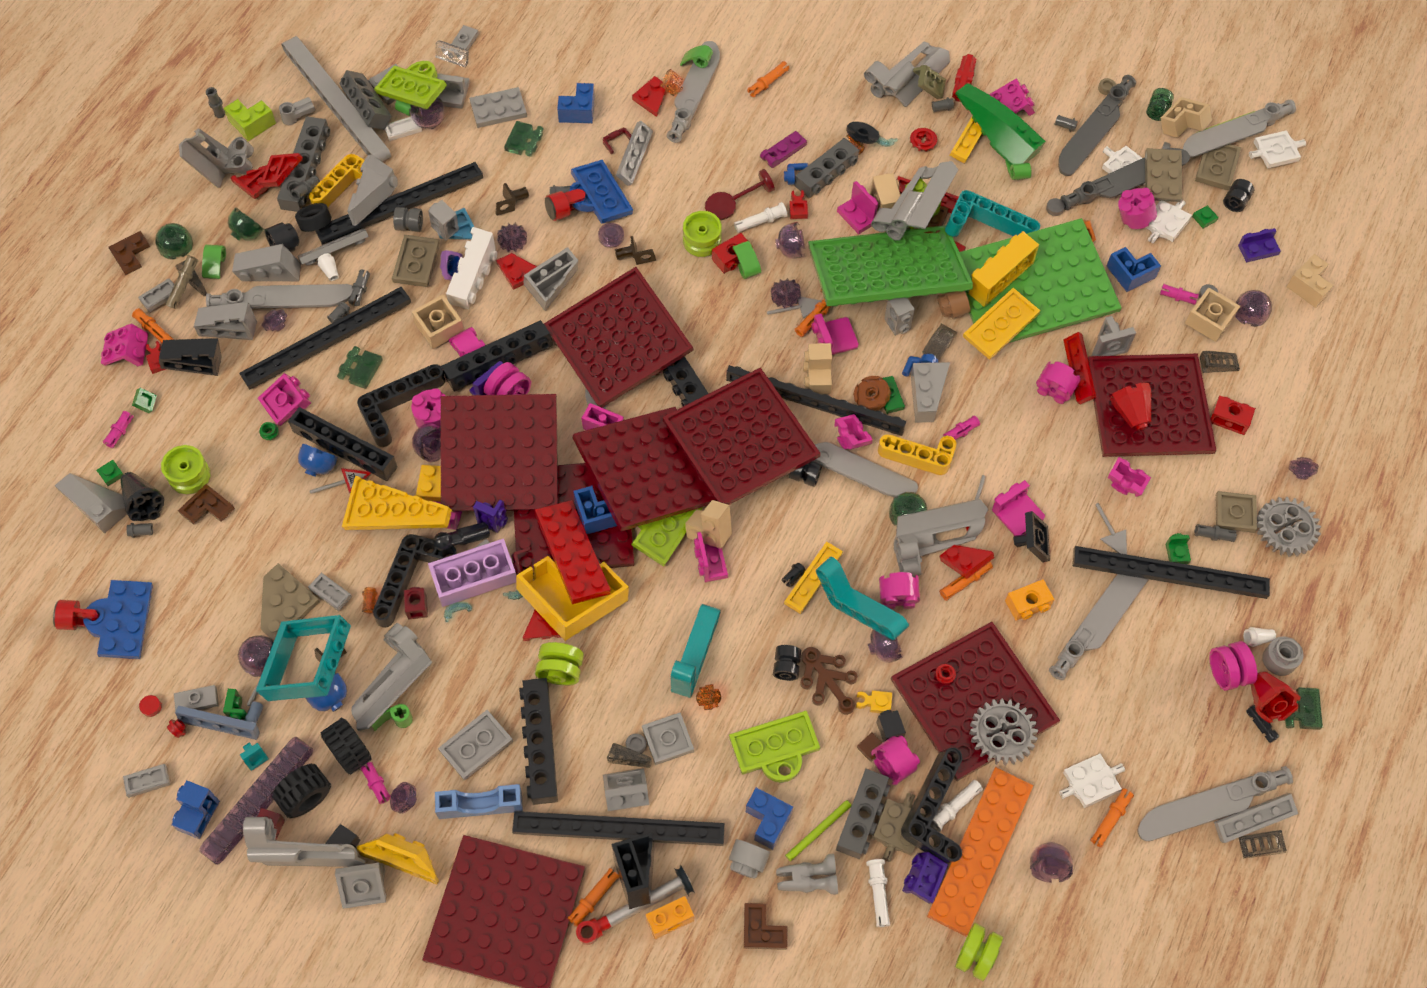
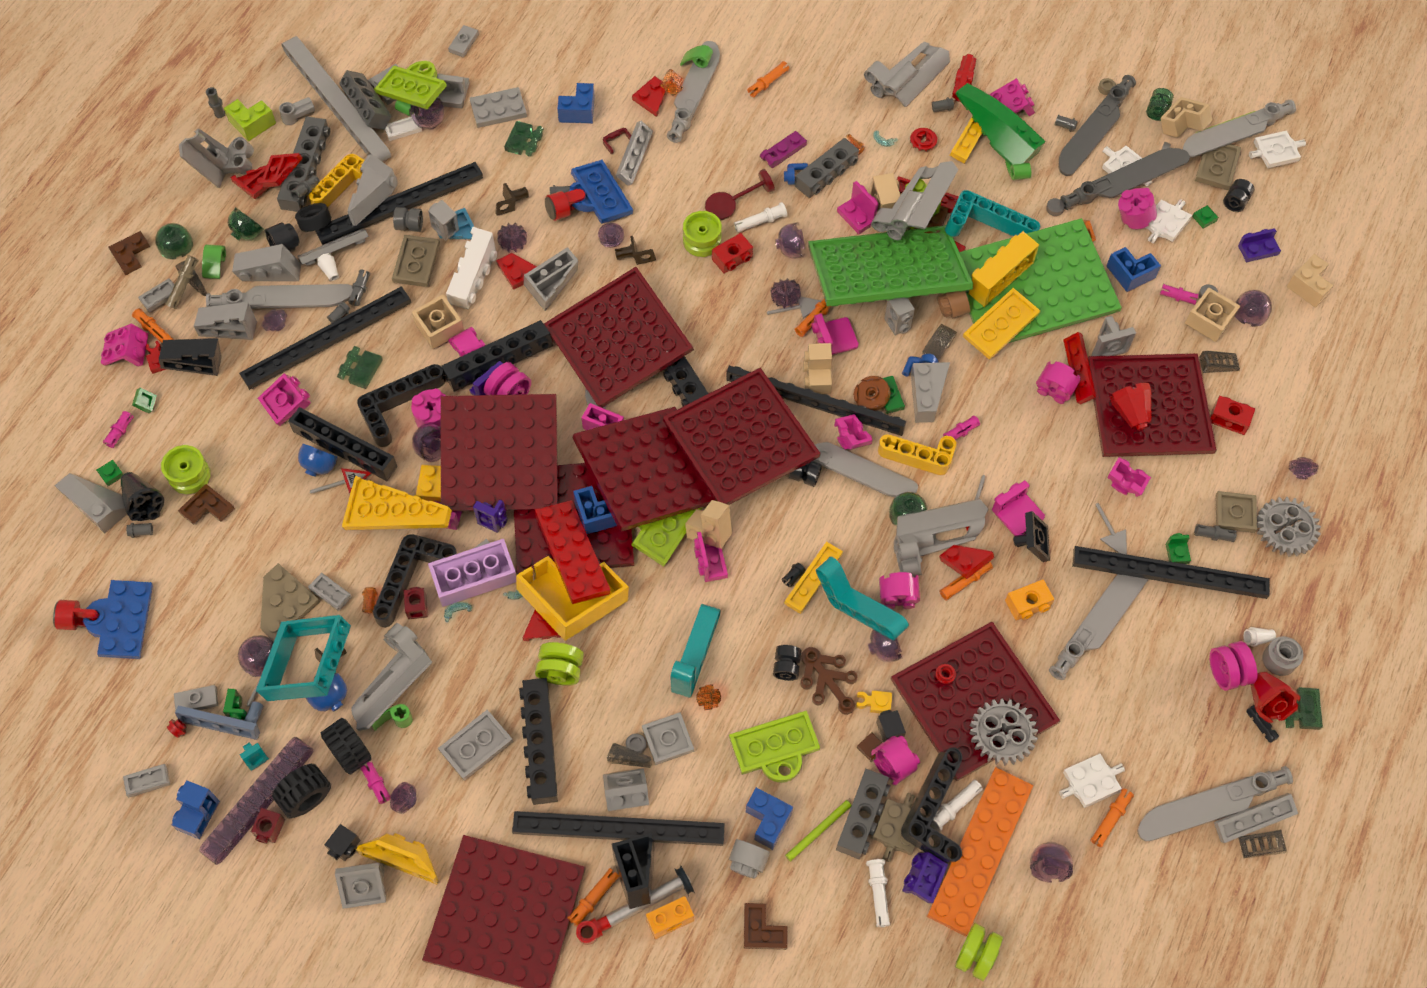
(150, 705): red tile -> none
(263, 848): light grey panel -> none
(269, 426): green plate -> none
(449, 263): rock -> none
(452, 53): clear plate -> none
(460, 804): medium blue arch -> none
(462, 536): black piece -> none
(516, 563): dark red piece -> none
(749, 264): bright green panel -> none
(798, 206): red plate -> none
(802, 875): light grey piece -> none
(862, 132): black dish -> none
(930, 81): olive bracket -> none
(1164, 174): dark tan plate -> none

